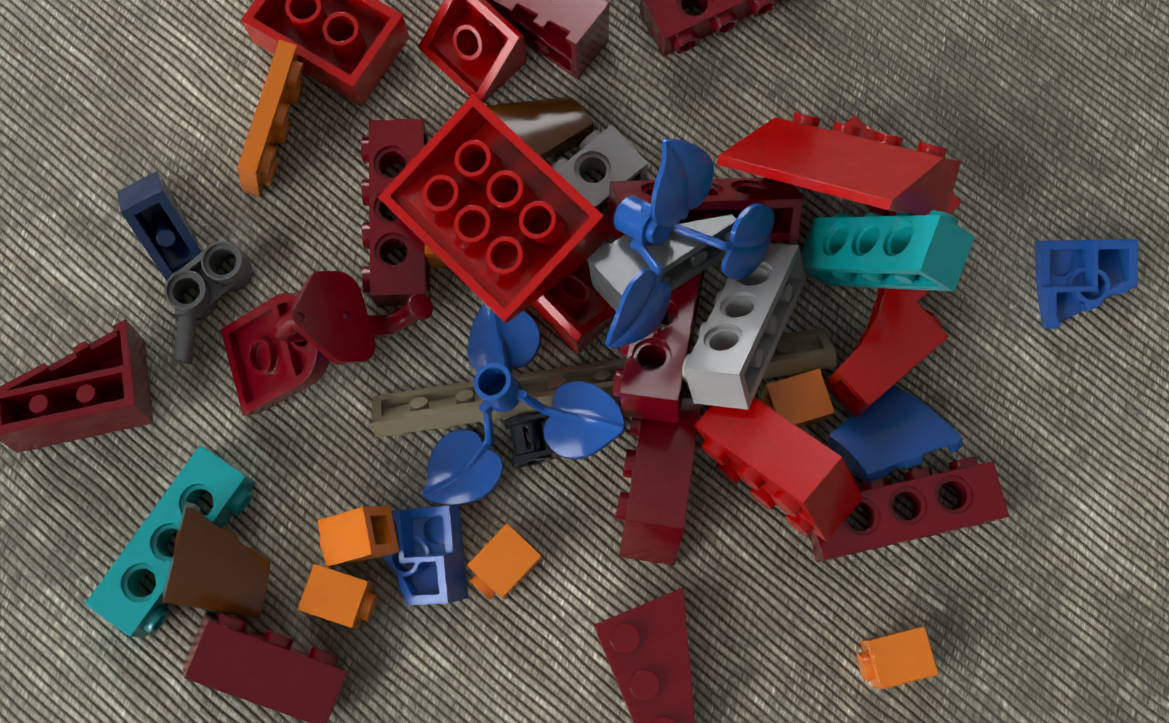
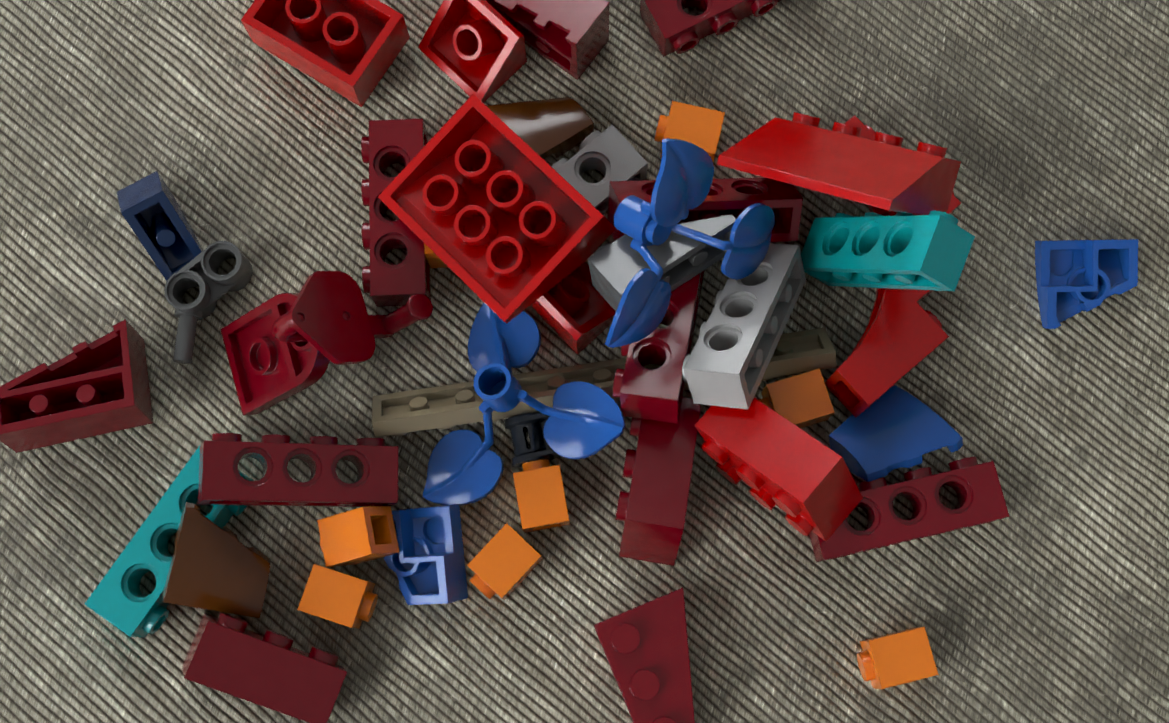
(224, 485): none -> dark red brick
(271, 121): orange plate -> none
(541, 496): none -> orange brick
(691, 124): none -> orange brick

